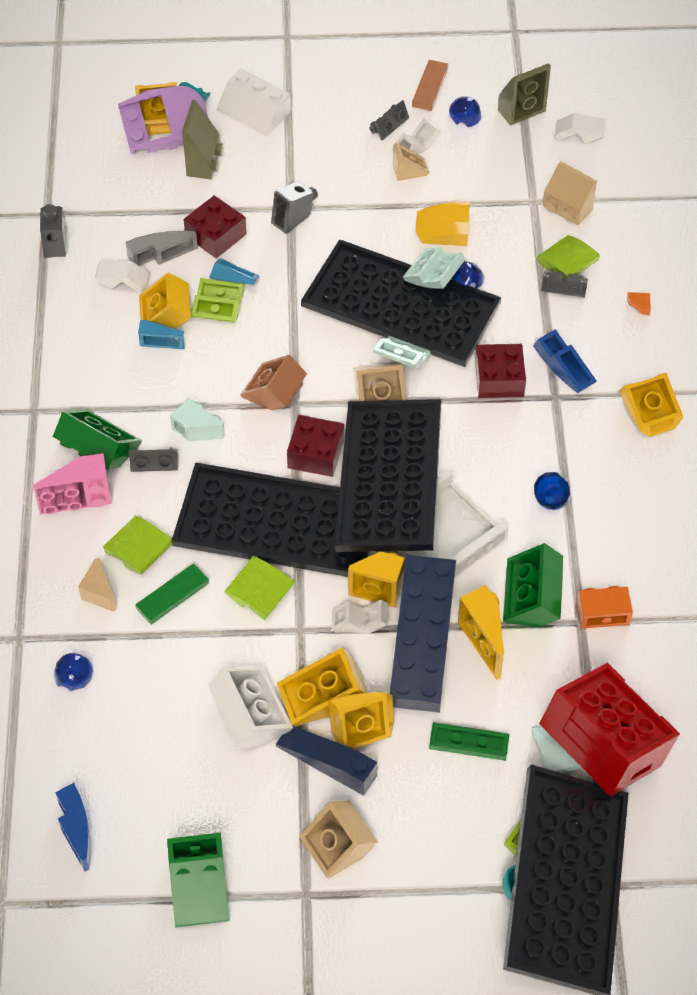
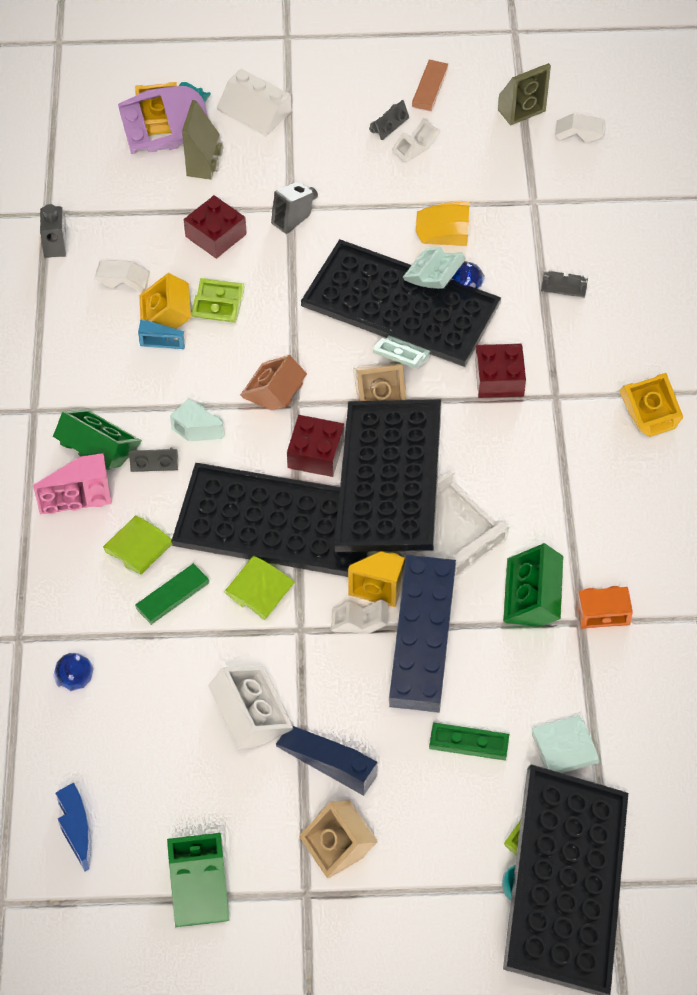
(96, 588): tan slope -> none
(160, 246): light grey slope -> none
(230, 272): dark azure slope -> none
(312, 687): yellow slope -> none
(361, 718): yellow slope -> none
(408, 163): tan slope -> none
(465, 110): clear blue hair -> none
(482, 625): yellow slope -> none
(551, 491): clear blue hair -> none
(564, 361): blue slope -> none
(568, 256): lime slope -> none
(570, 193): tan slope -> none
(608, 729): red container -> none
(640, 301): orange tile -> none

